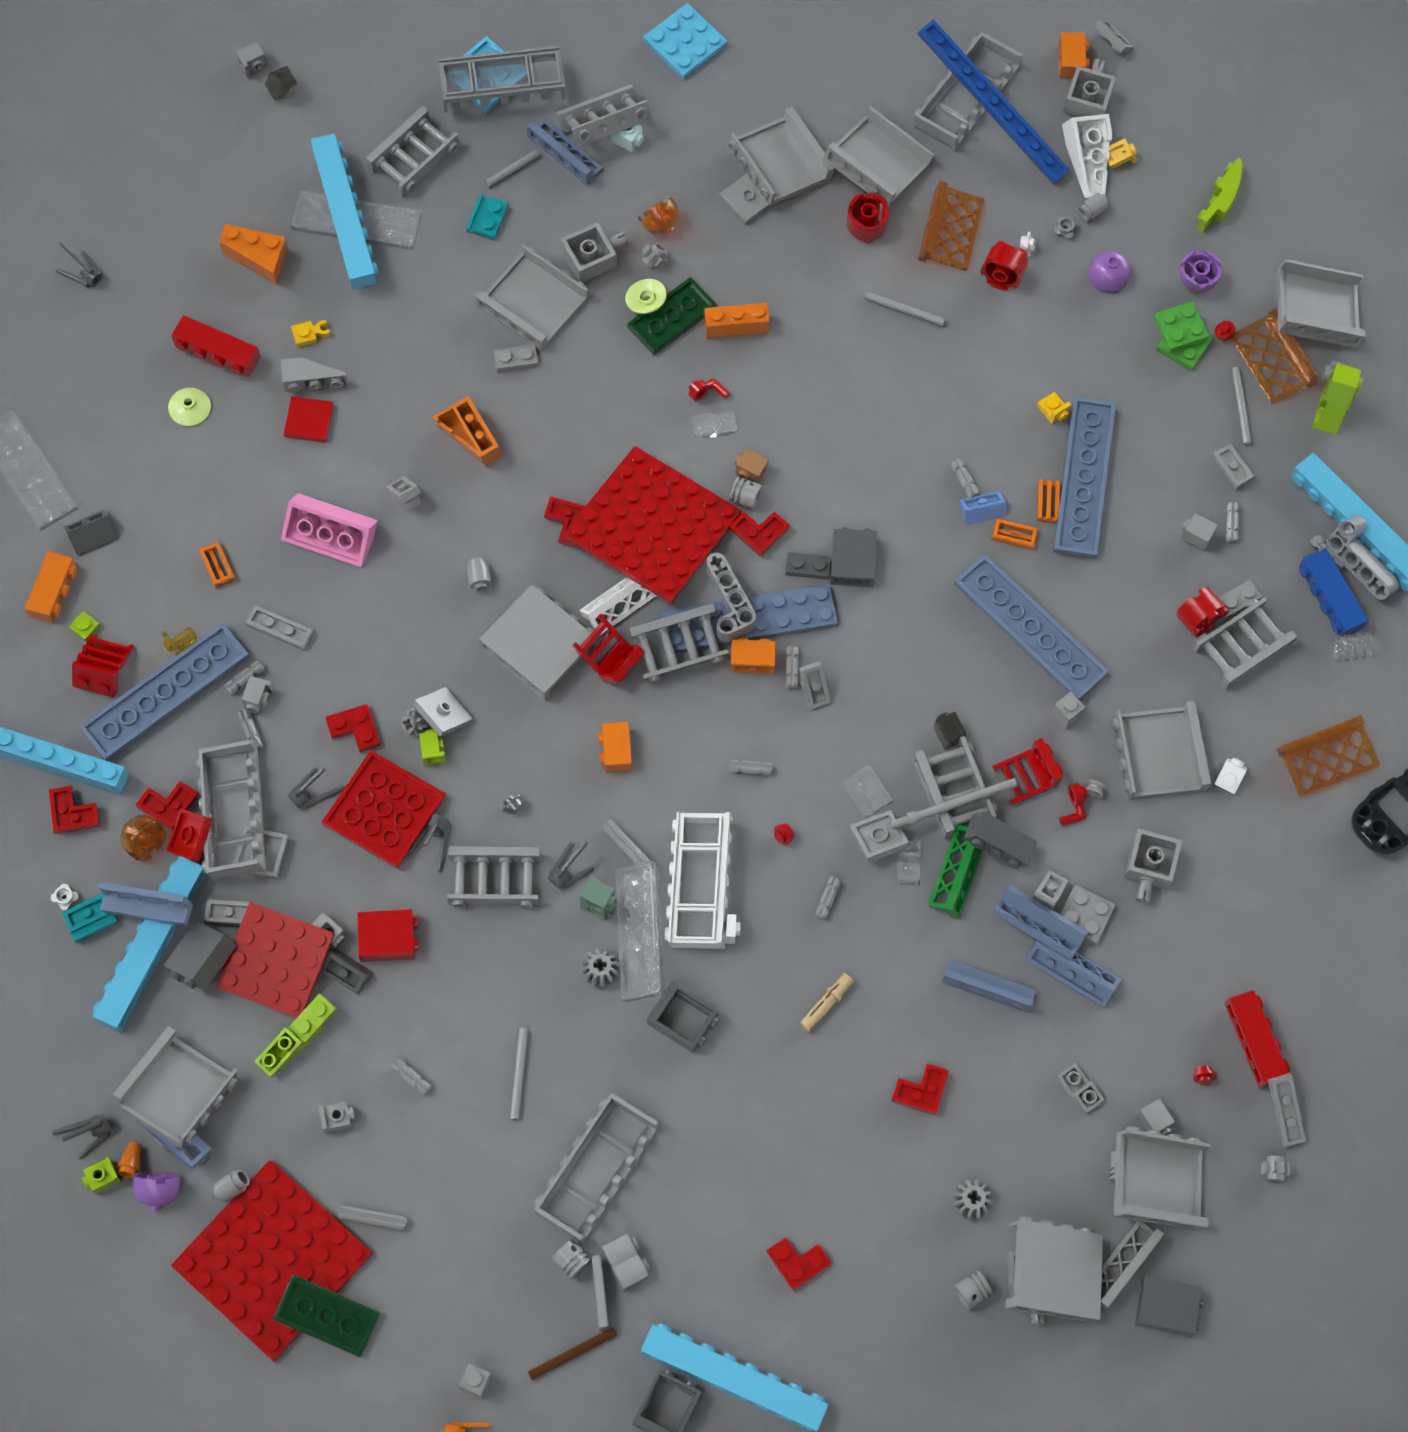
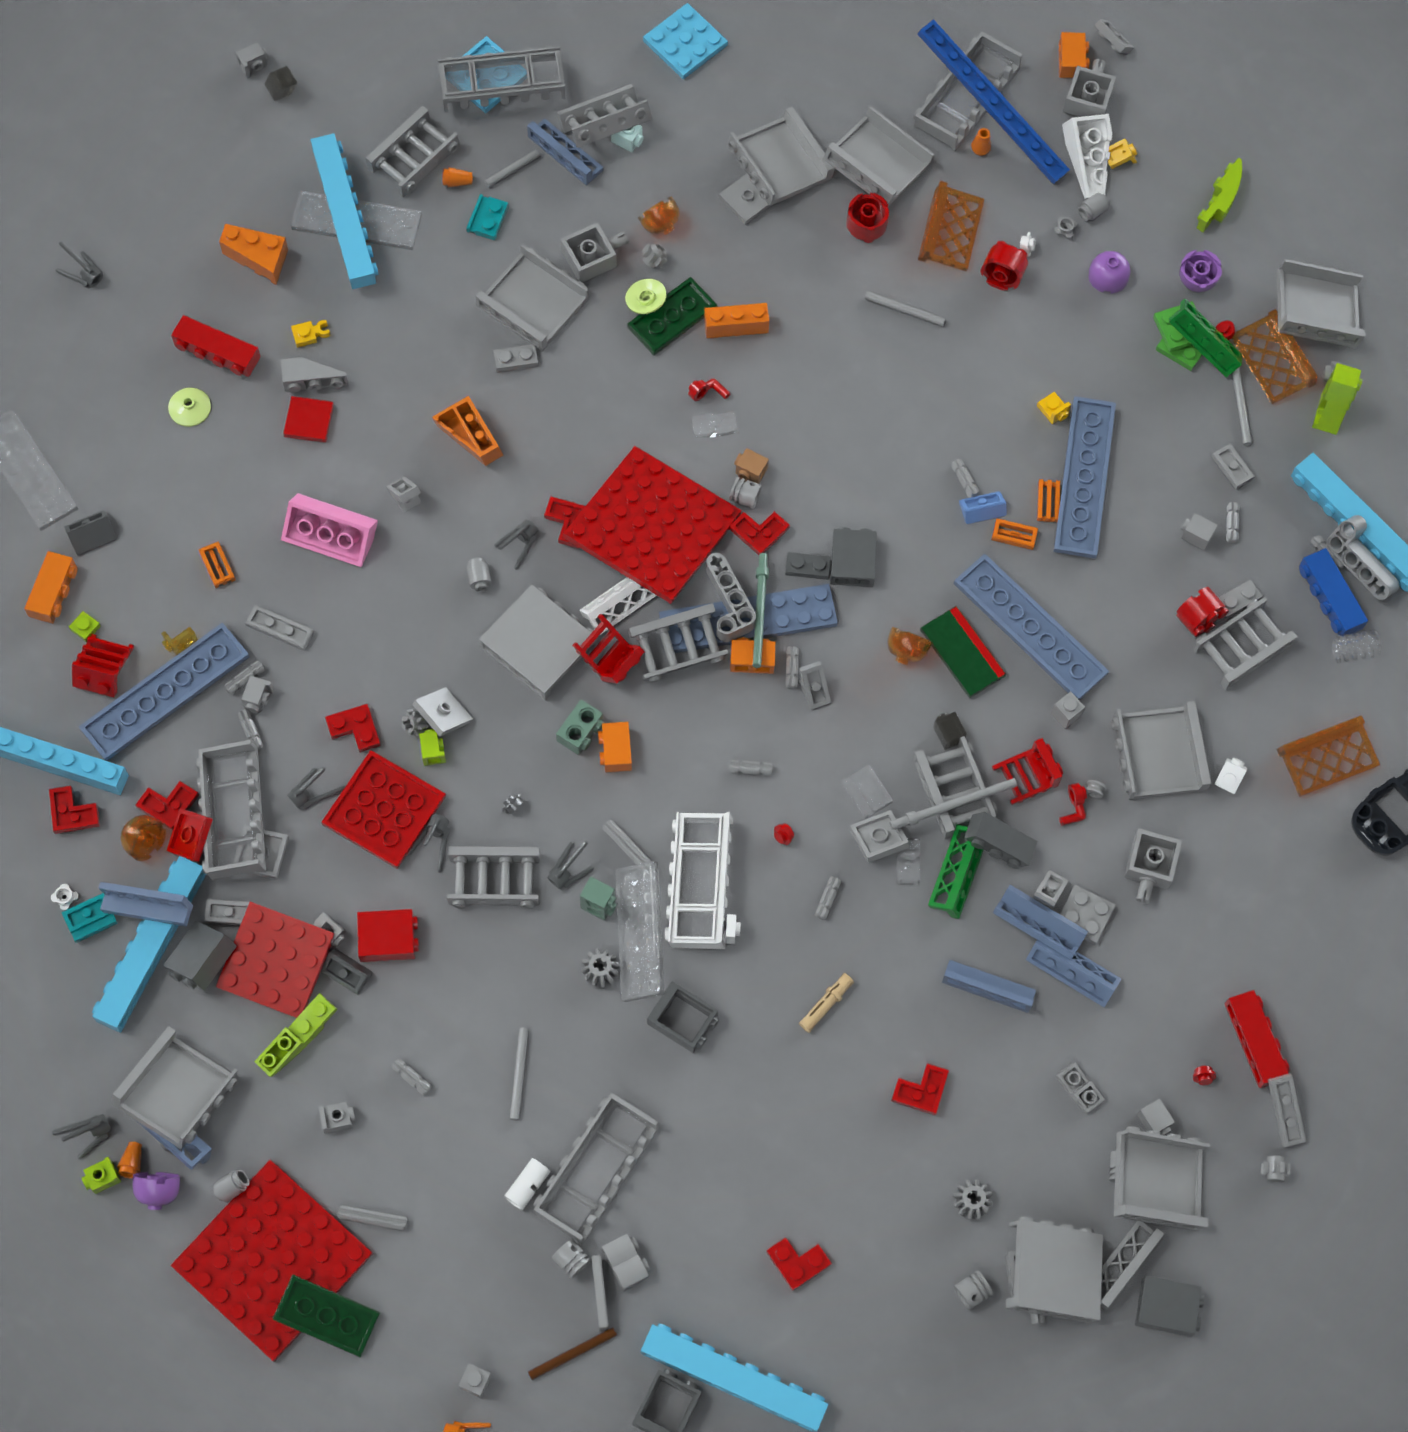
(455, 177): none -> orange cone
(523, 532): none -> dark grey plant
(527, 1183): none -> white pin
(575, 725): none -> sand green brick
(762, 575): none -> sand green bar
(907, 646): none -> clear orange cylinder
(963, 652): none -> dark green tile
(982, 143): none -> orange cone
(1206, 338): none -> green fence

